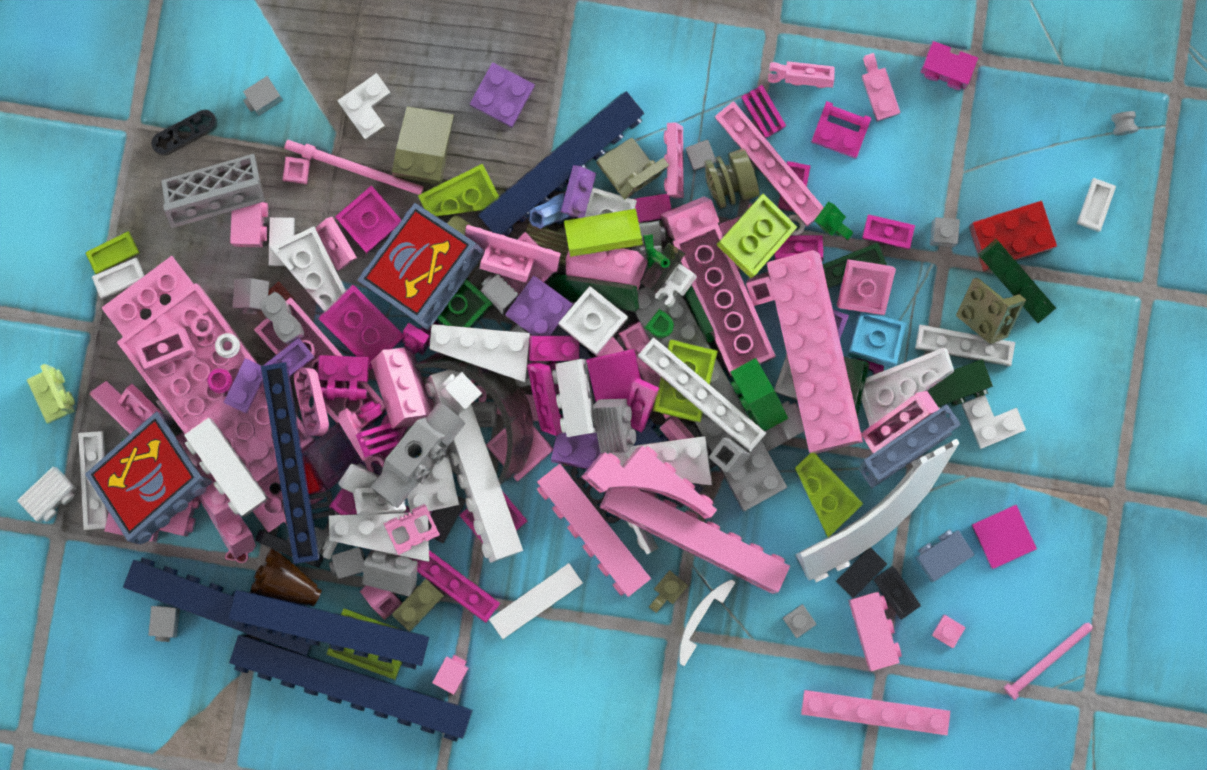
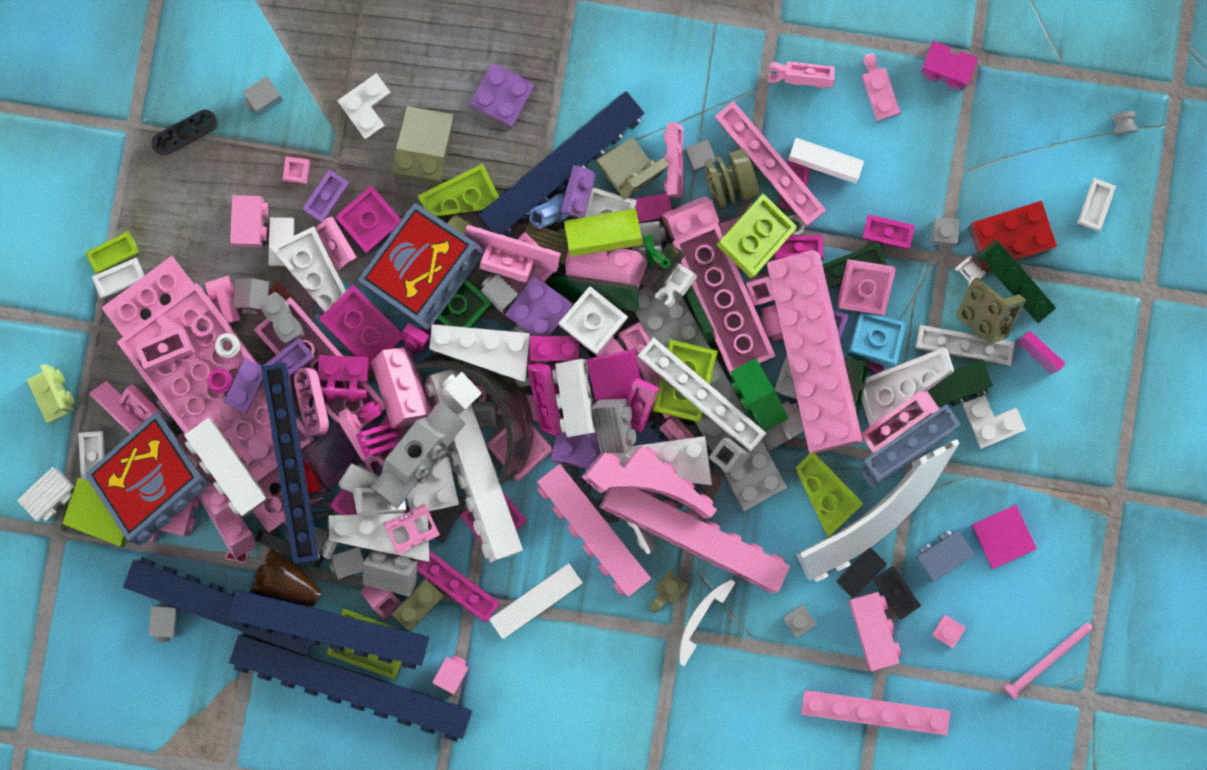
(90, 515): none -> lime tile
(215, 199): light grey fence -> none
(221, 294): none -> bright pink piece
(310, 152): bright pink bar -> none
(326, 196): none -> medium lavender plate
(660, 325): green tile -> none
(753, 94): dark pink tile -> none
(771, 323): none -> bright pink brick
(826, 160): none -> white tile
(831, 220): green plate -> none
(838, 137): dark pink plate -> none
(970, 270): none -> white bush
(1040, 352): none -> dark pink tile

